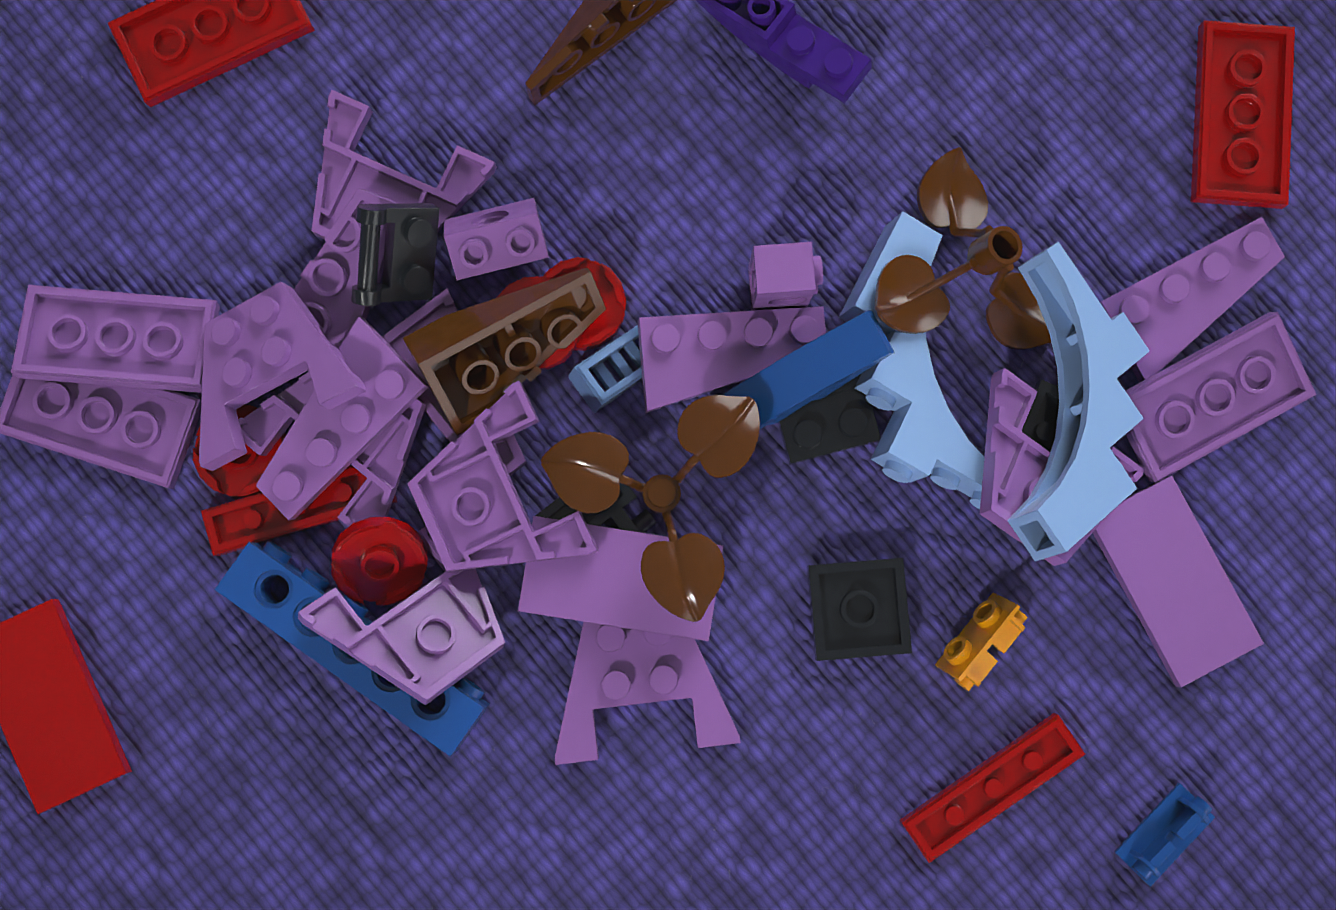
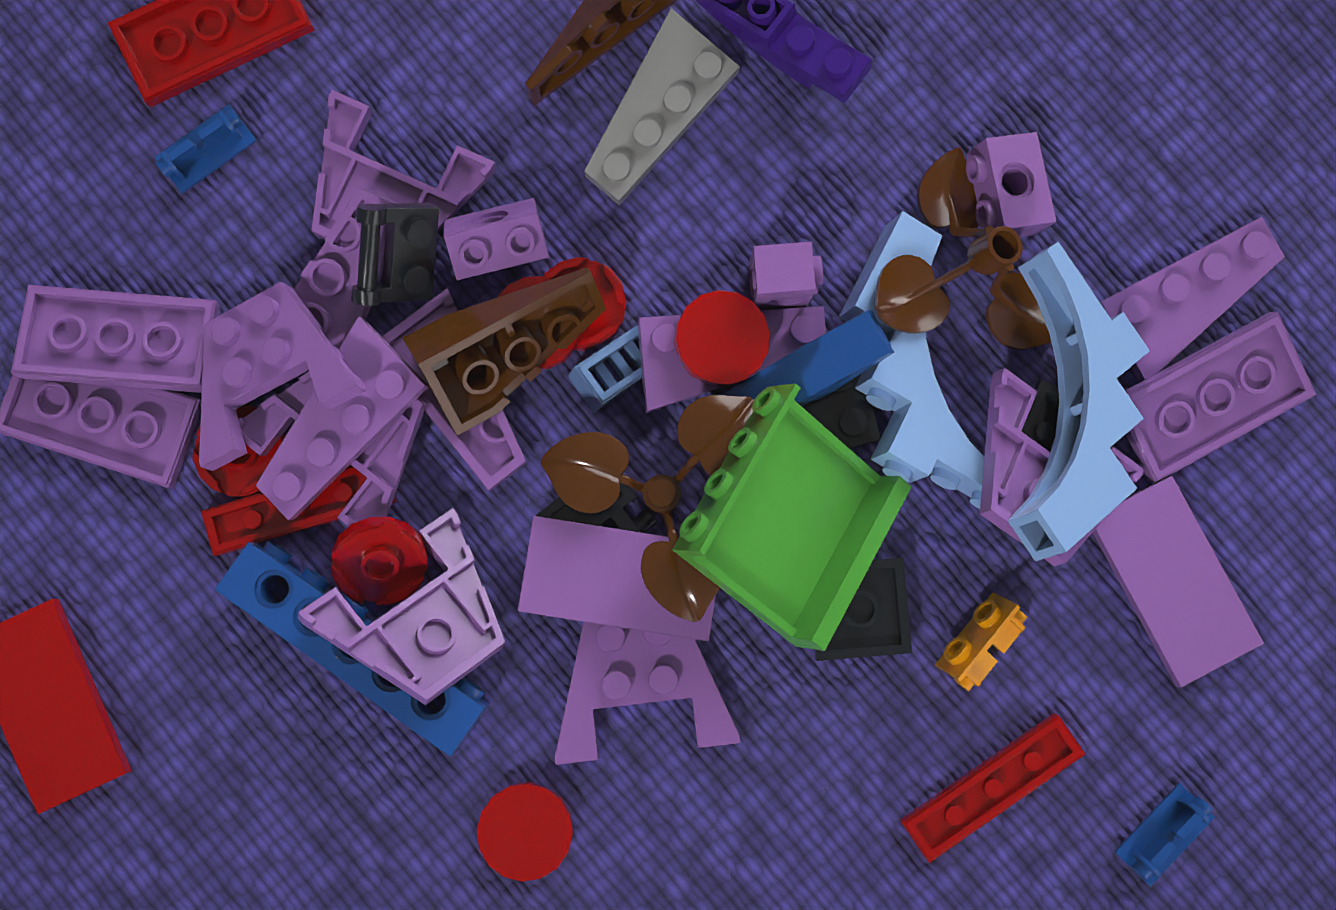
(205, 149): none -> blue hinge
(474, 505): medium lavender wing -> none
(525, 831): none -> red tile
(664, 99): none -> light grey wing
(722, 338): none -> red tile
(790, 520): none -> bright green panel
(1020, 165): none -> medium lavender brick
(1243, 114): red tile -> none

